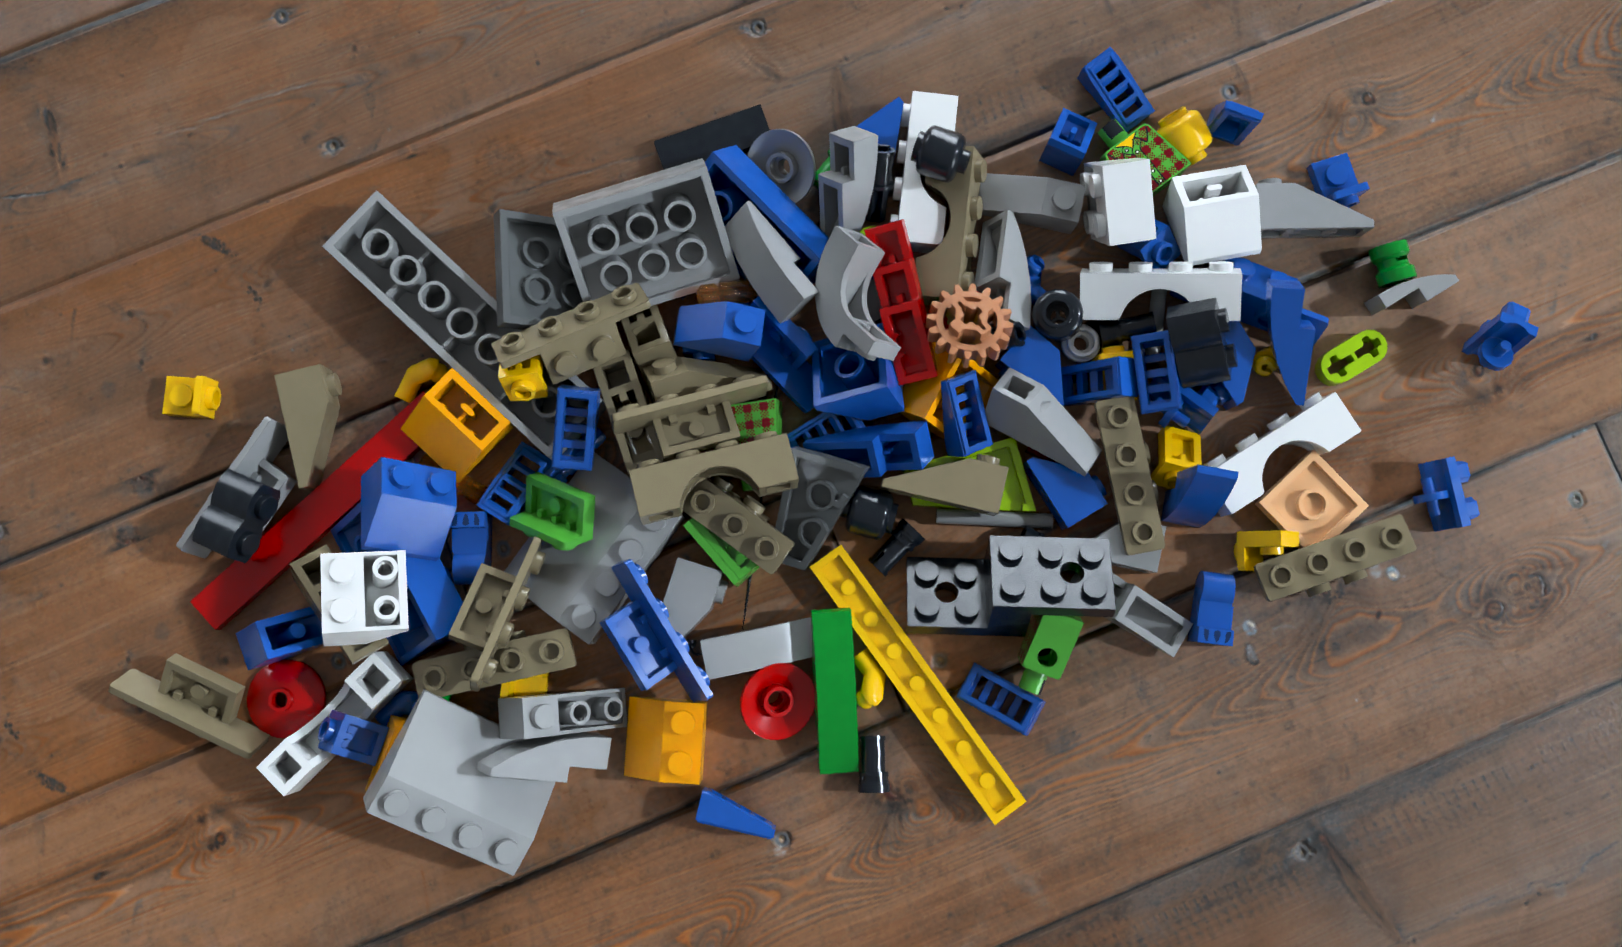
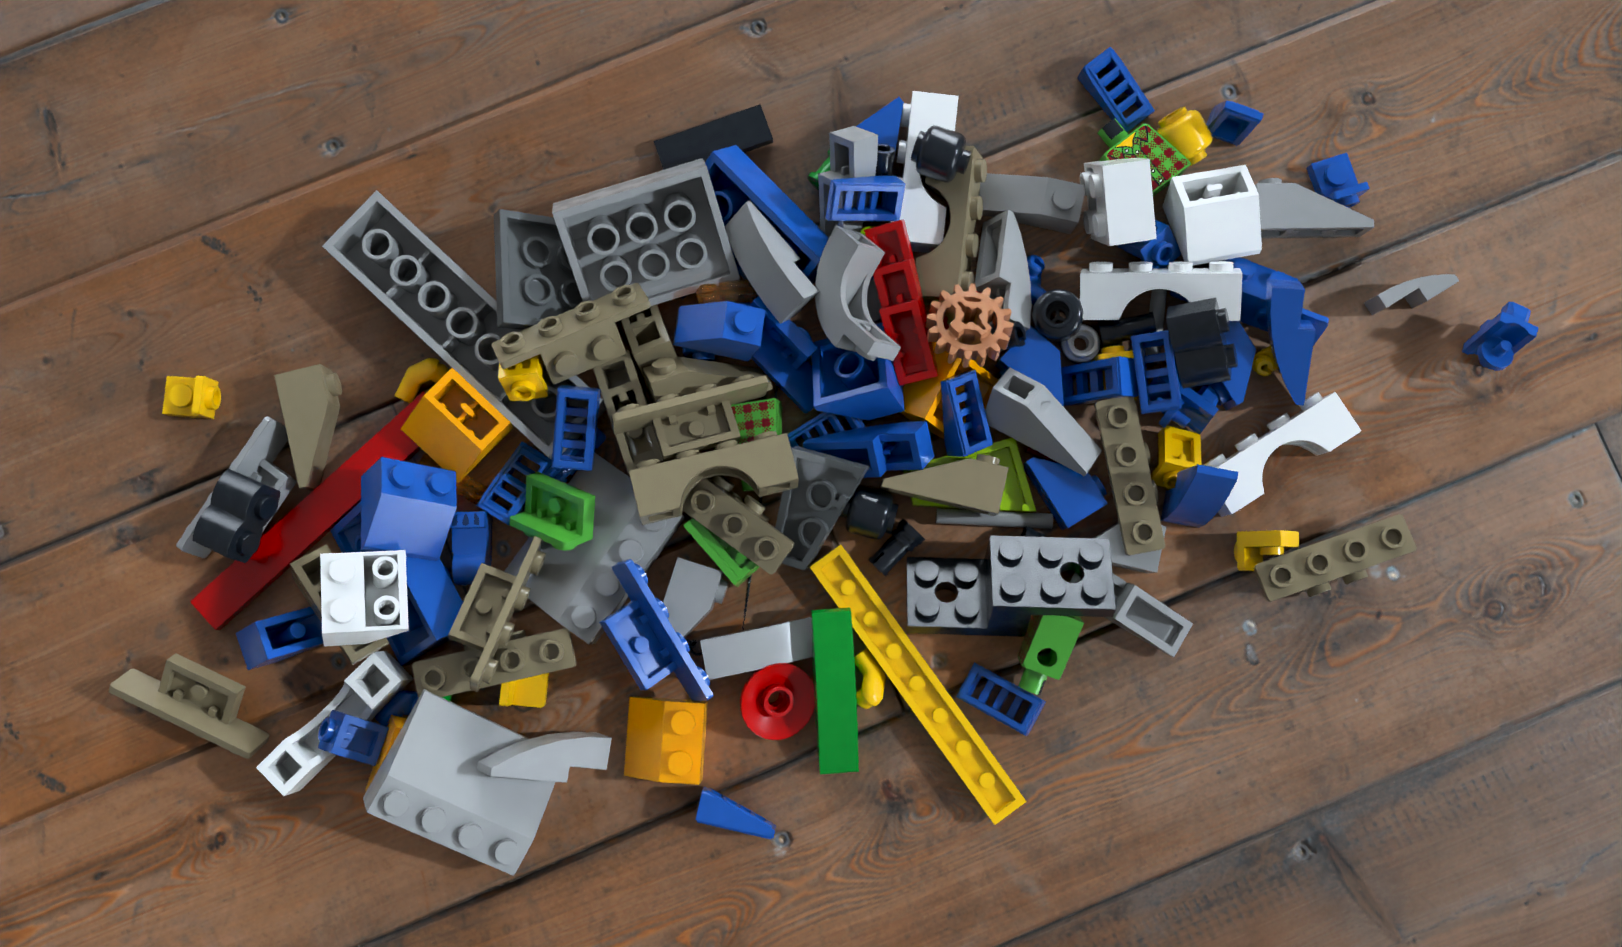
(304, 697): red dish -> none
(561, 713): light grey slope -> none
(773, 149): light grey dish -> none
(873, 775): black pin -> none
(888, 210): none -> blue slope
(1068, 142): blue slope -> none
(1212, 609): blue leg -> none
(1312, 501): light nougat plate -> none
(1355, 365): lime beam -> none
(1392, 263): green wheel -> none
(1445, 495): blue hips -> none

